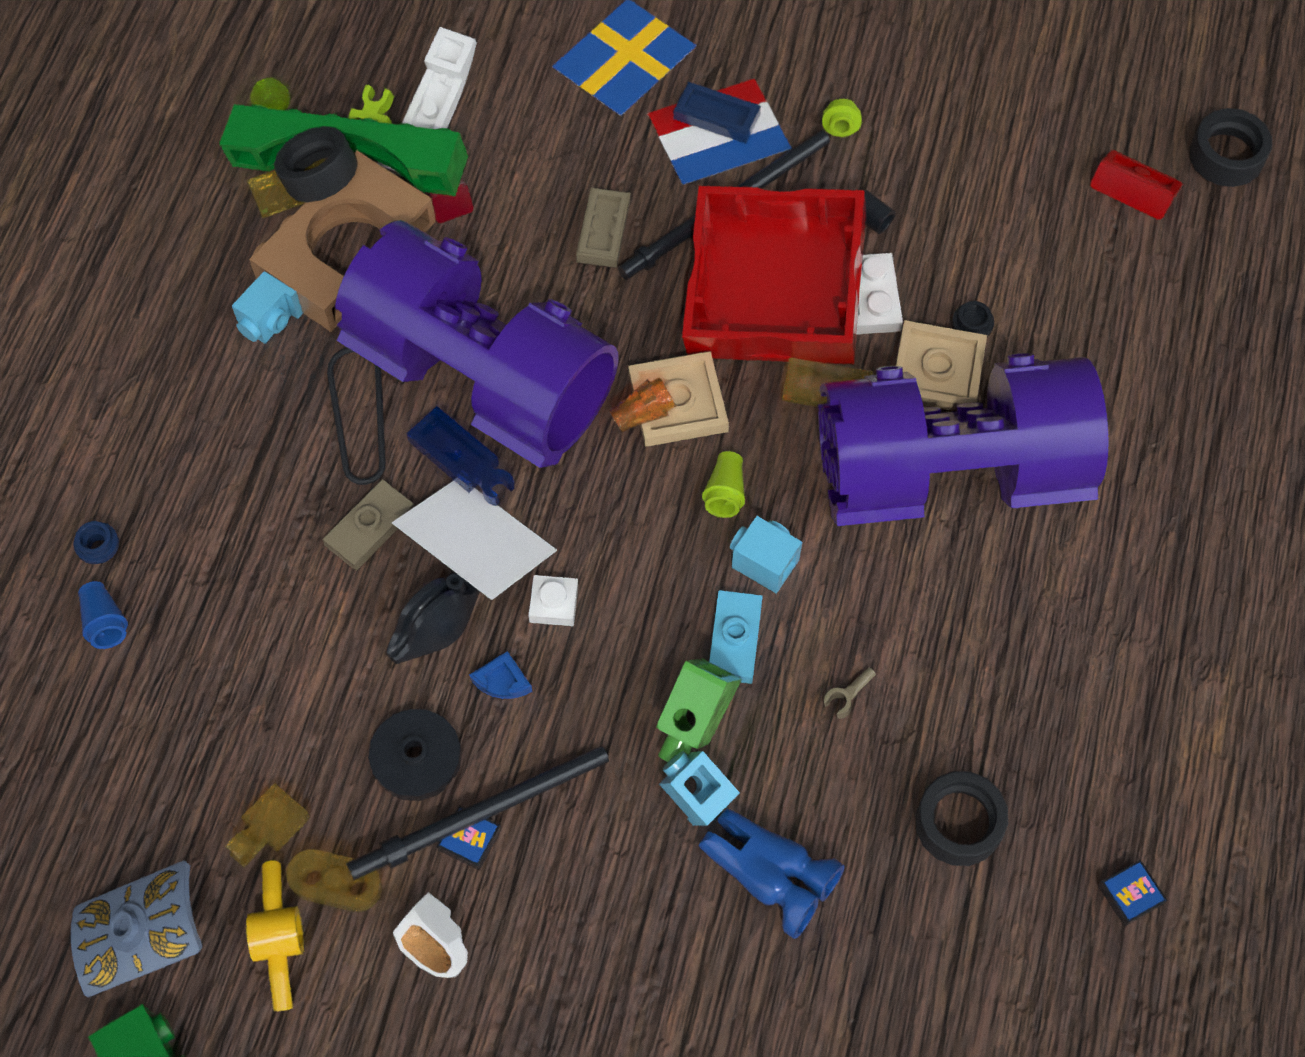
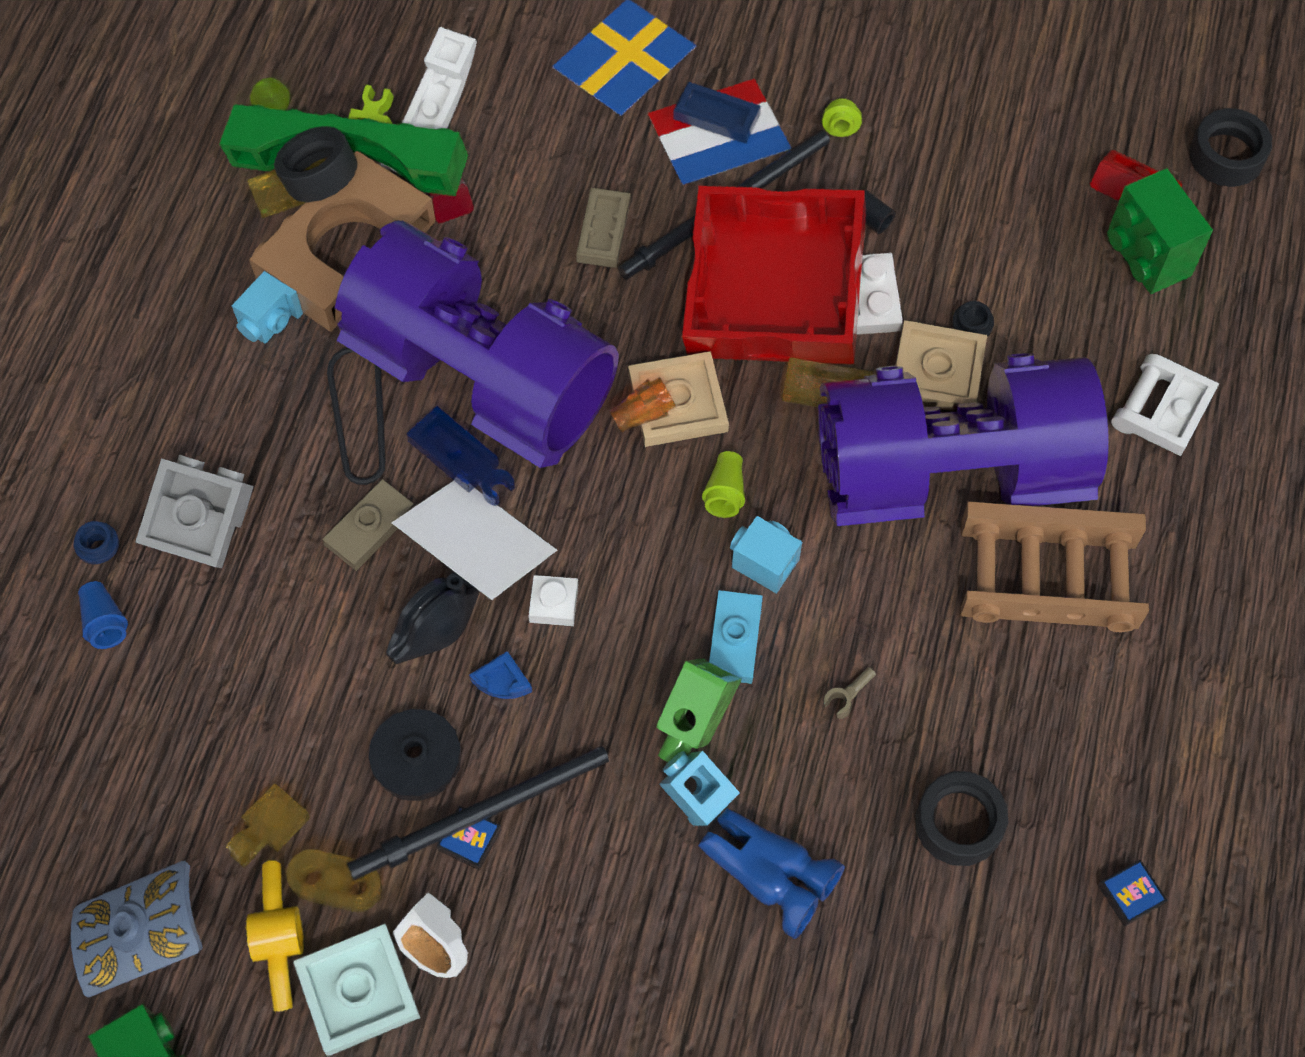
(194, 511): none -> light grey plate
(356, 990): none -> light aqua plate
(1053, 525): none -> medium nougat fence
(1158, 231): none -> green brick
(1178, 410): none -> white plate

